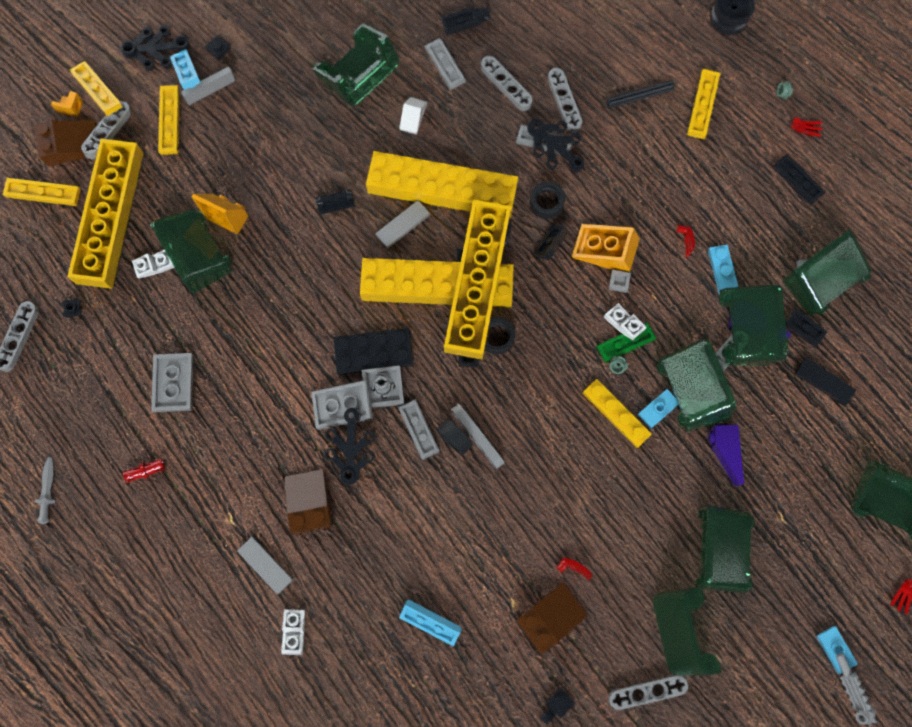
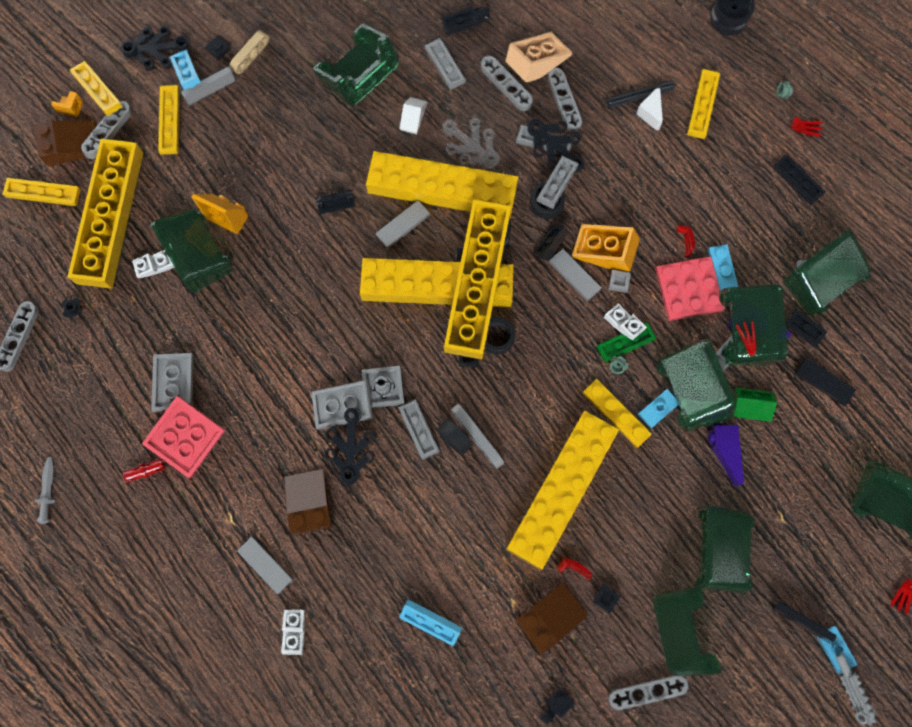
(183, 437): none -> coral plate
(249, 52): none -> tan beam
(372, 351): black plate -> none
(472, 145): none -> clear plant
(536, 56): none -> light nougat slope
(557, 182): none -> light grey tile
(562, 490): none -> yellow brick
(574, 275): none -> light grey tile
(606, 599): none -> black plate
(651, 110): none -> white slope
(689, 288): none -> coral plate
(749, 342): none -> red piece
(754, 404): none -> green panel
(805, 622): none -> black tile

